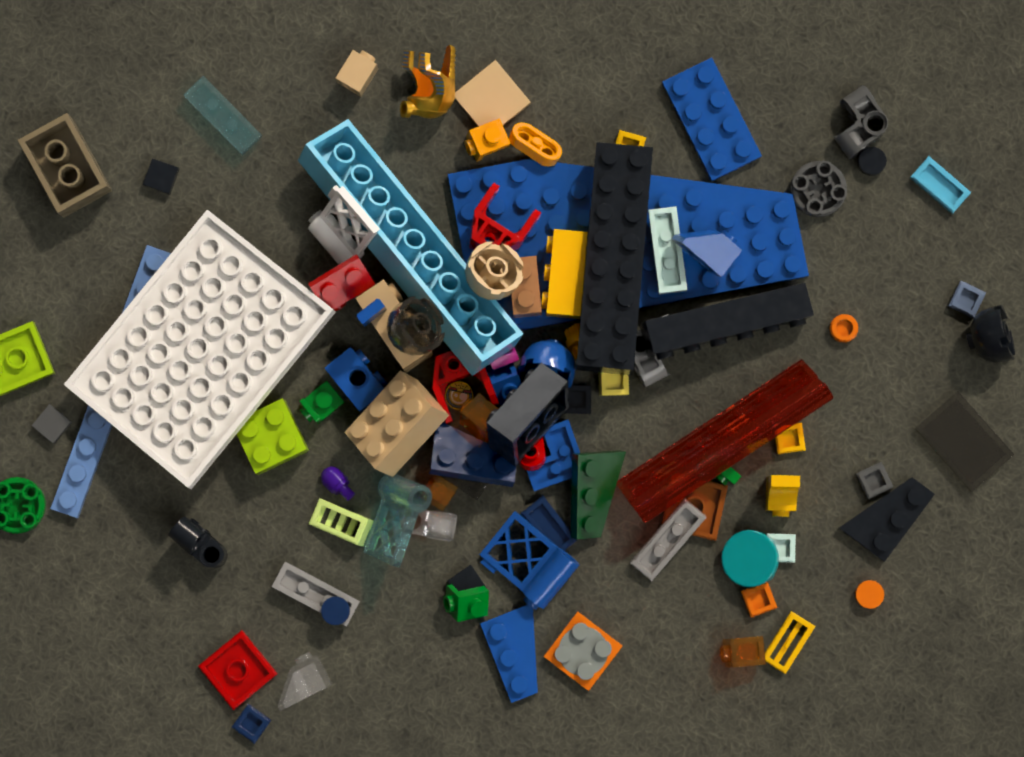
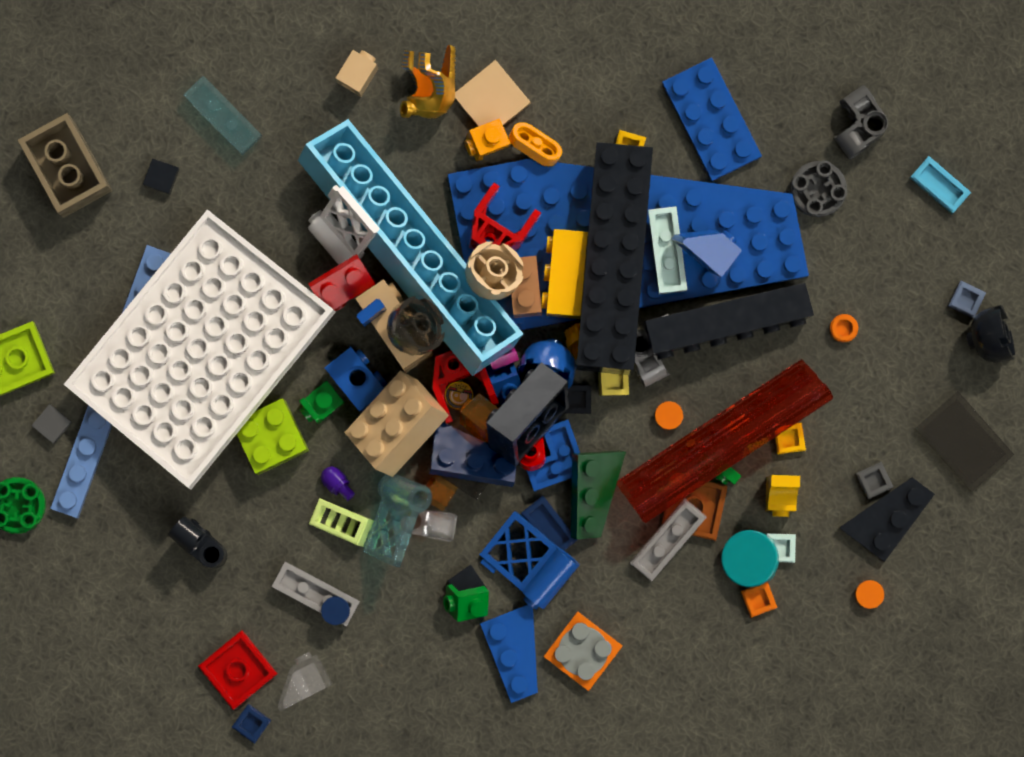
(668, 415): none -> orange tile
(743, 651): clear orange bracket -> none
(800, 621): yellow tile -> none
(872, 161): black tile -> none

